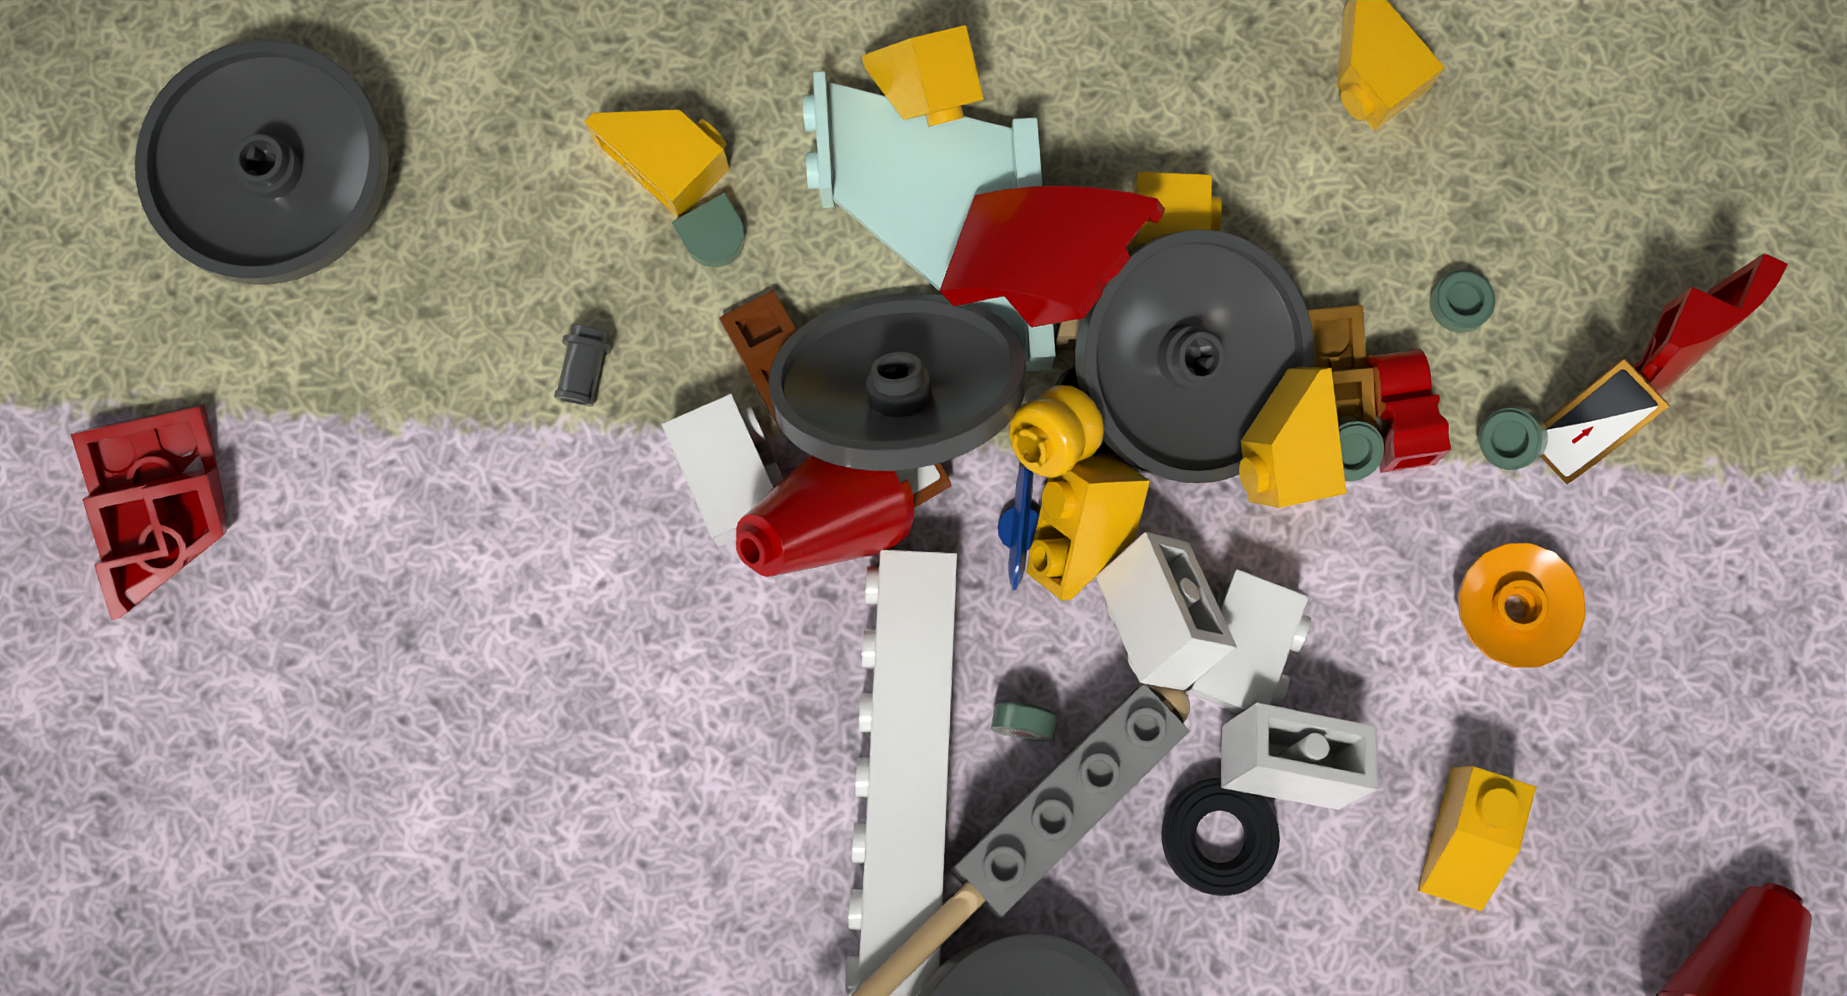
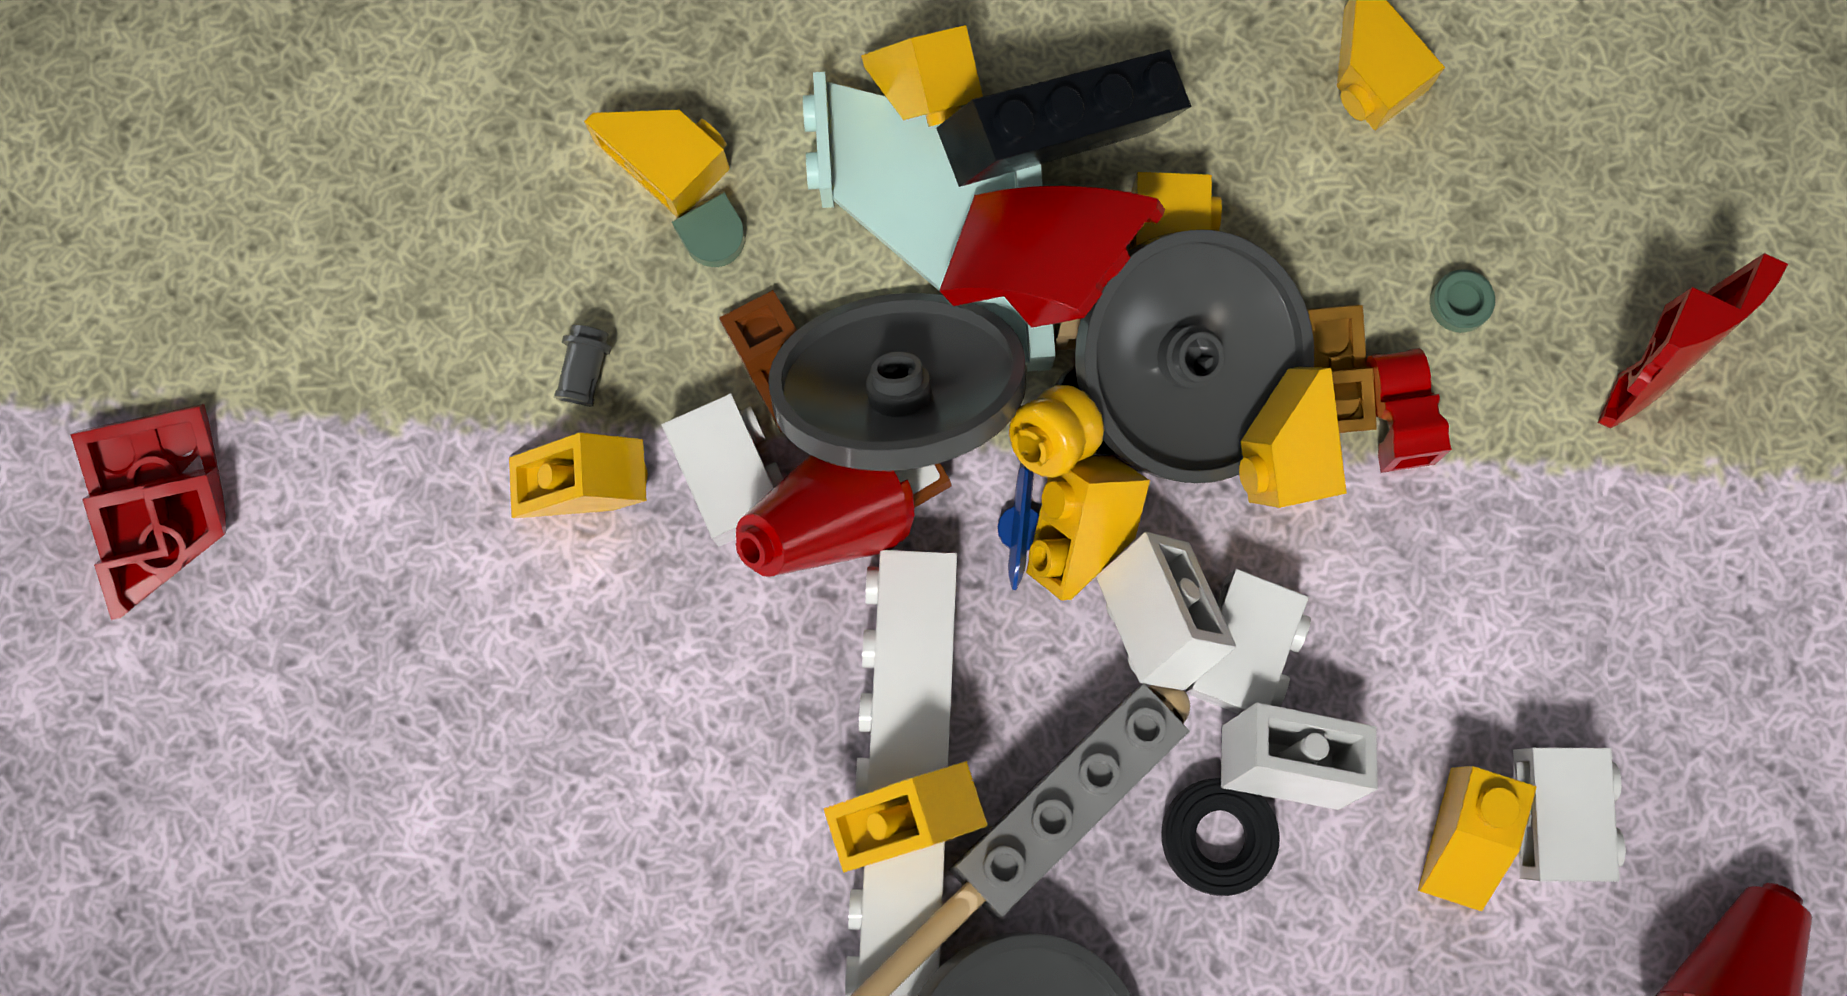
(261, 162): dark grey dish -> none
(578, 476): none -> yellow slope
(905, 817): none -> yellow slope
(1024, 721): sand green tile -> none
(1062, 117): none -> black brick
(1360, 447): sand green tile -> none
(1513, 438): sand green tile -> none
(1550, 598): light orange dish -> none
(1571, 816): none -> white brick
(1600, 420): slope -> none

